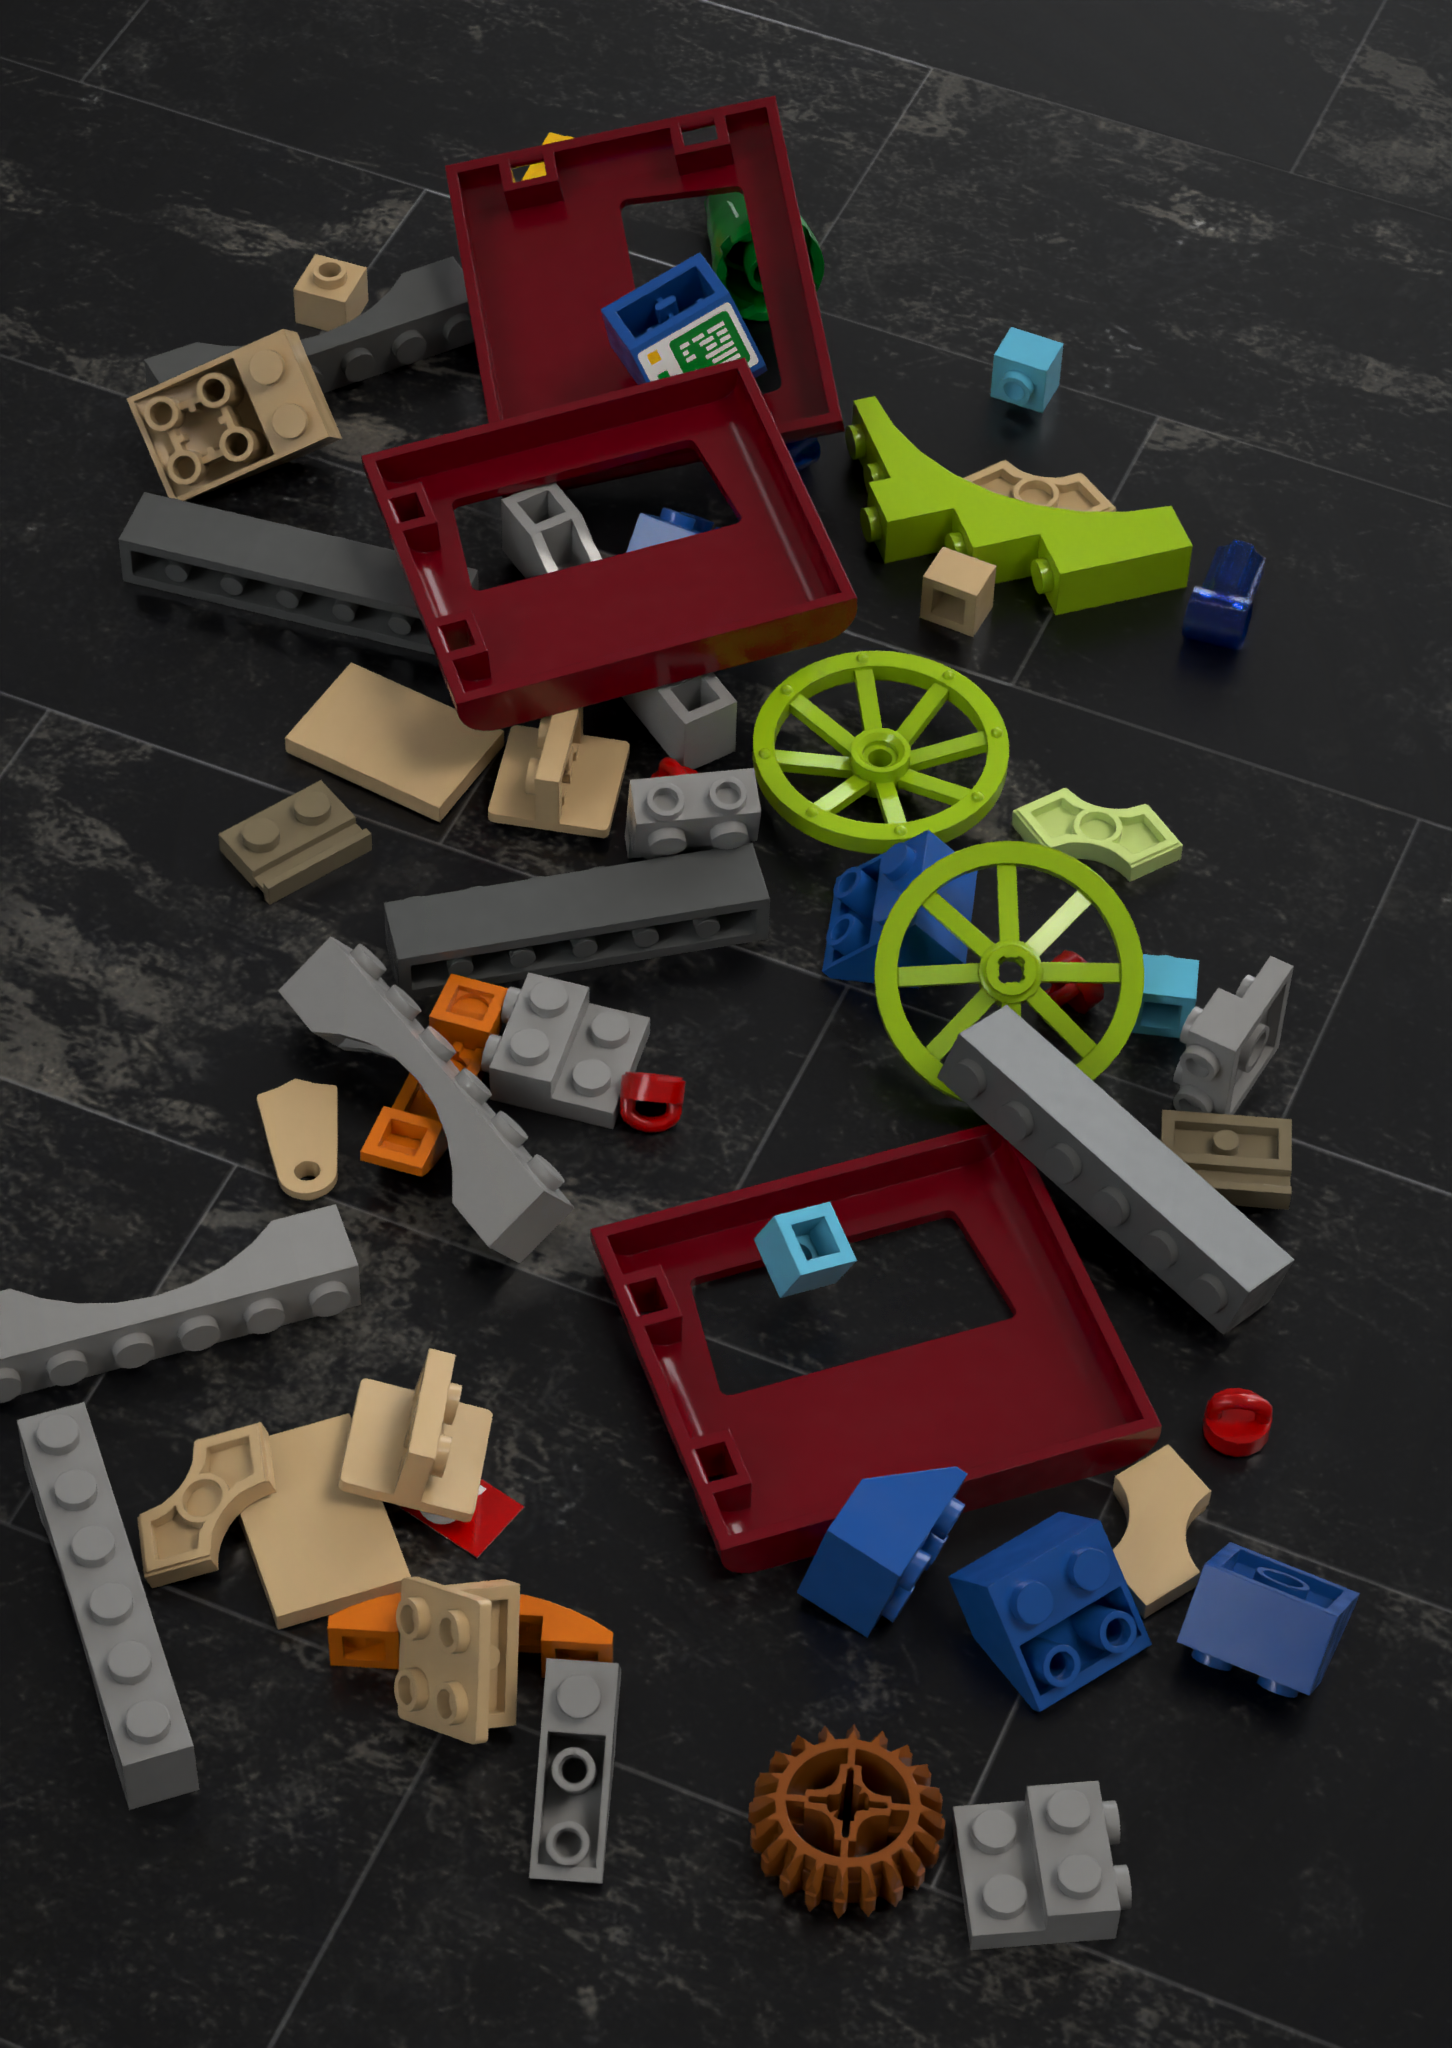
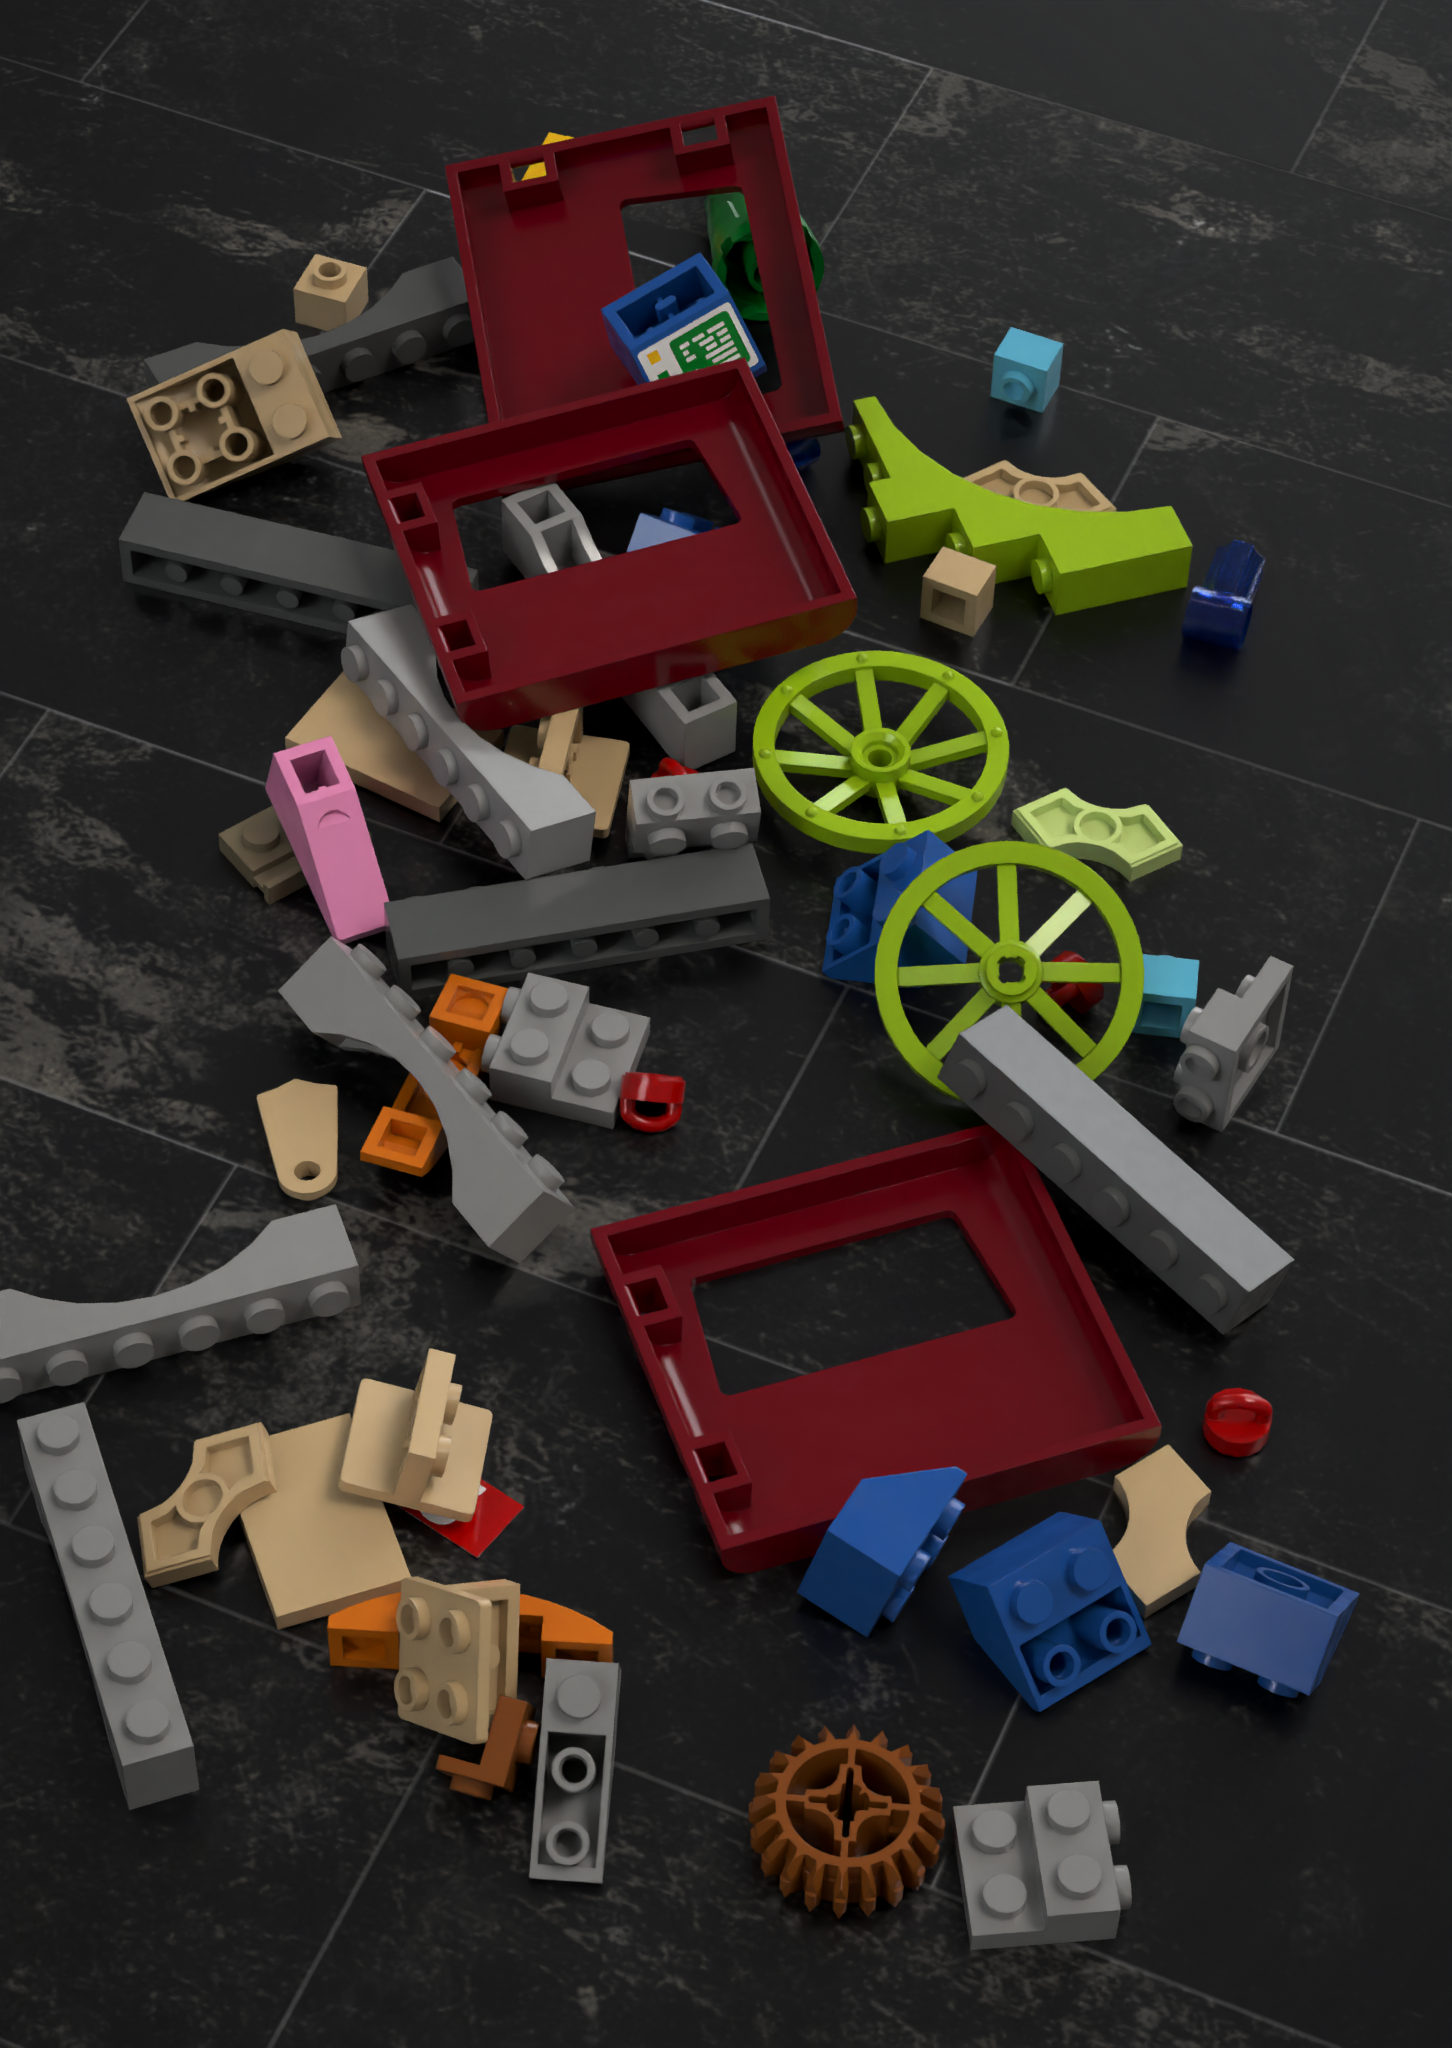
(329, 837): none -> bright pink slope
(510, 1742): none -> dark orange bracket
(523, 809): none -> light grey arch
(805, 1249): medium azure plate -> none
(1236, 1154): dark tan plate -> none

